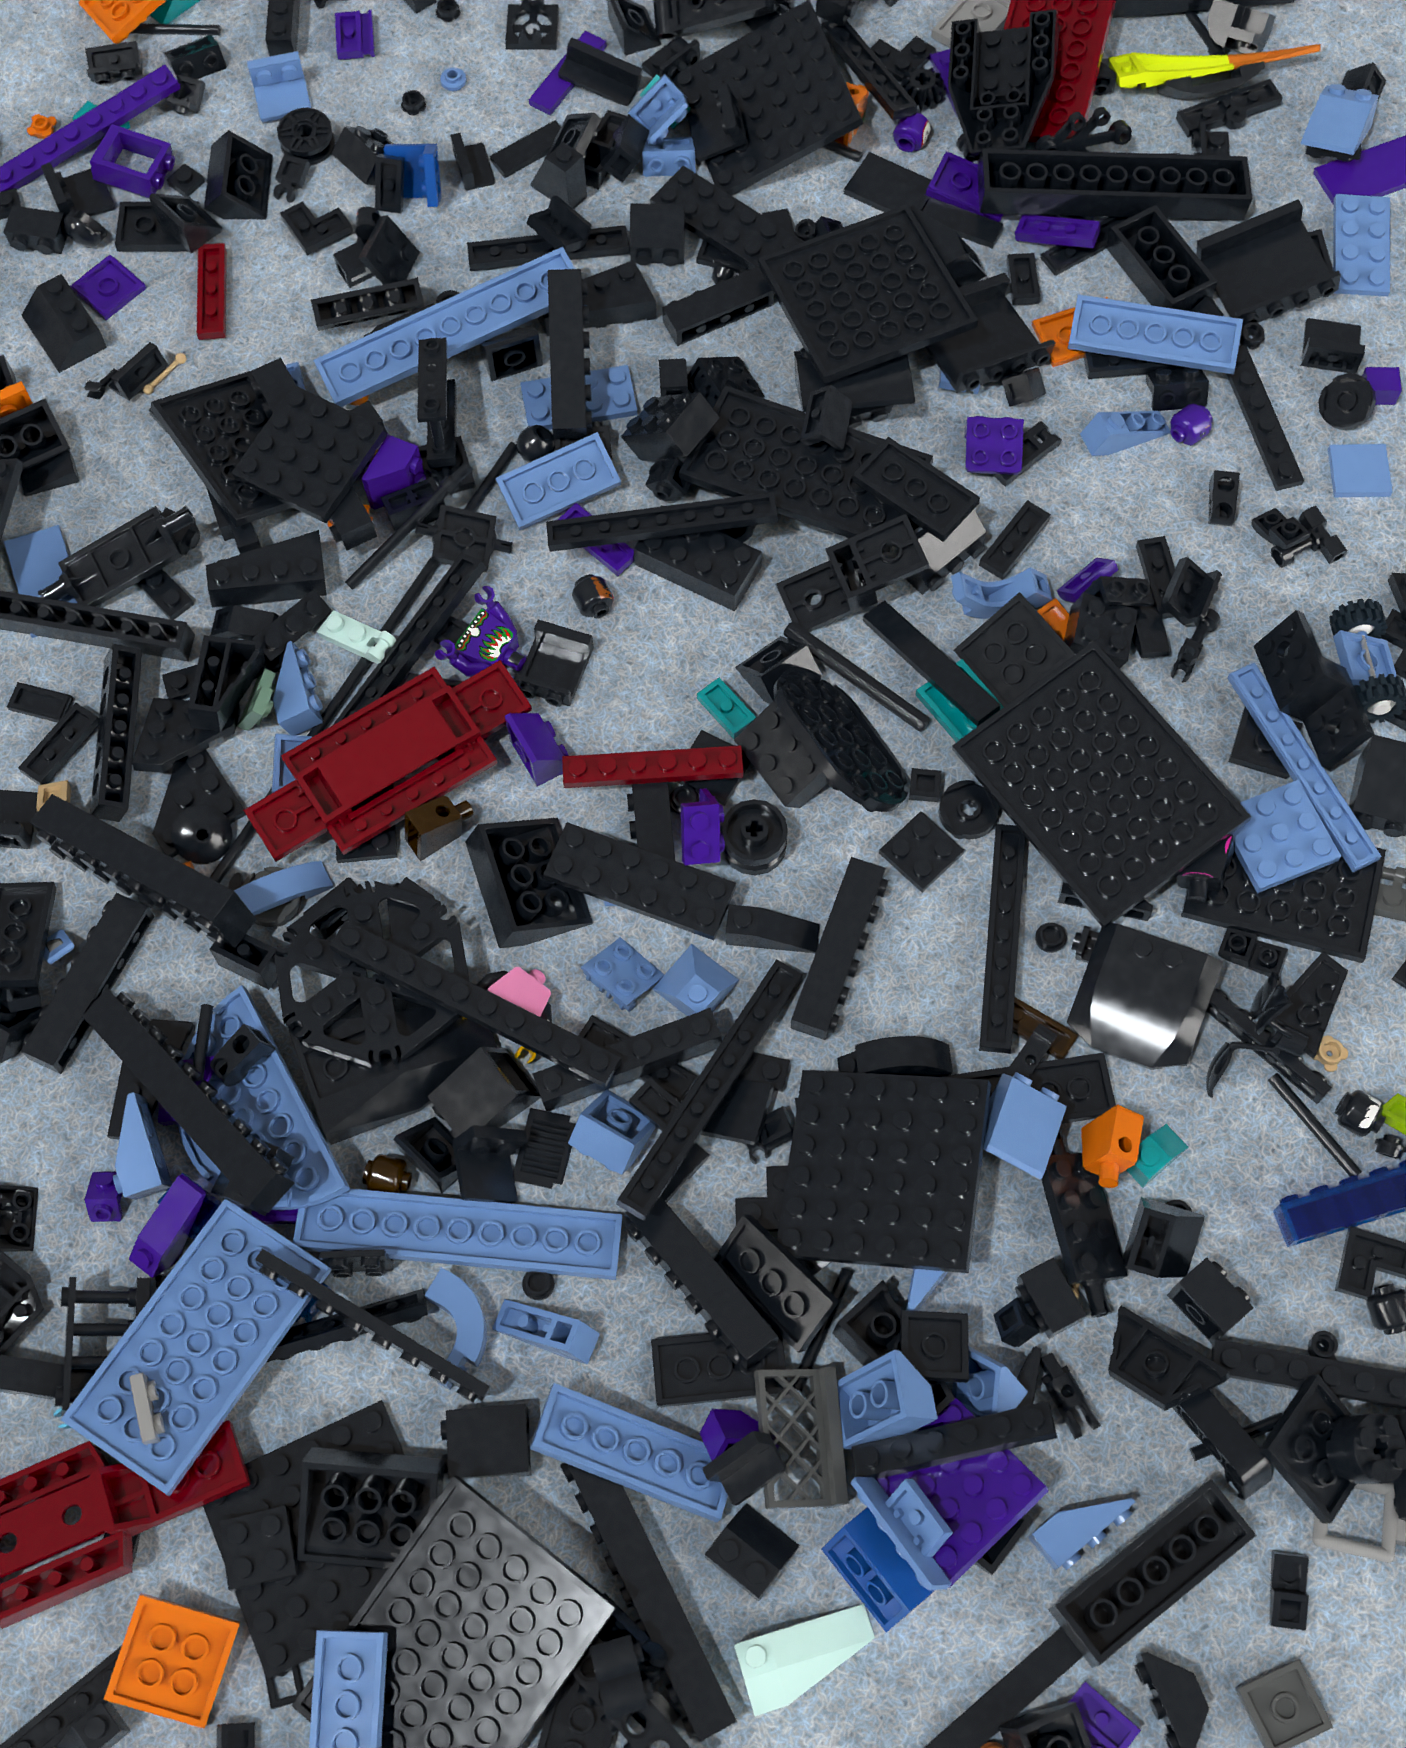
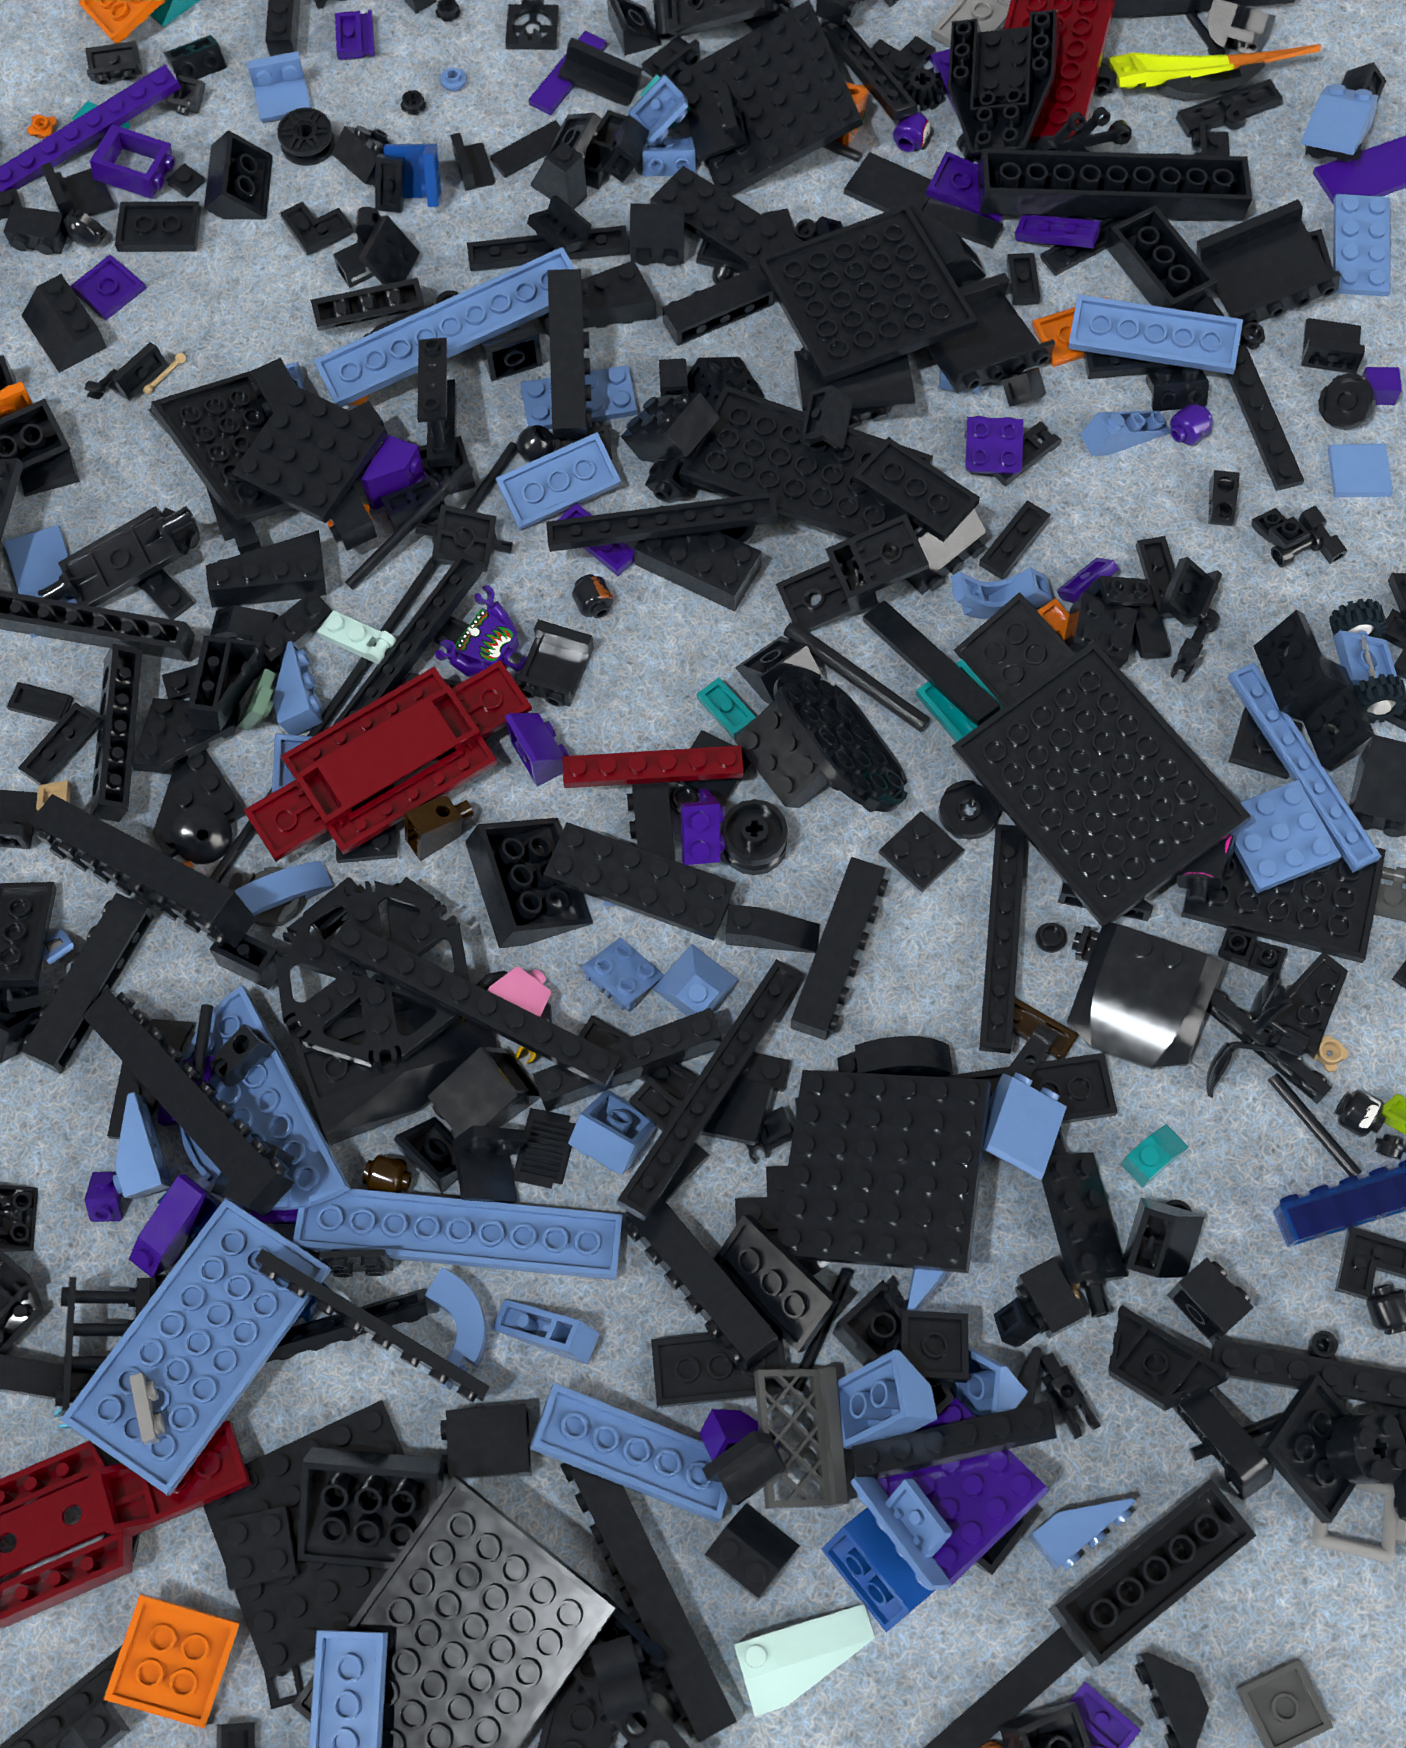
(177, 29): black bar -> none
(184, 220): black slope -> none
(211, 291): dark red plate -> none
(290, 174): black plate -> none
(538, 1285): black plate -> none
(925, 785): black plate -> none
(1111, 1144): orange torso -> none
(1288, 1590): black slope -> none

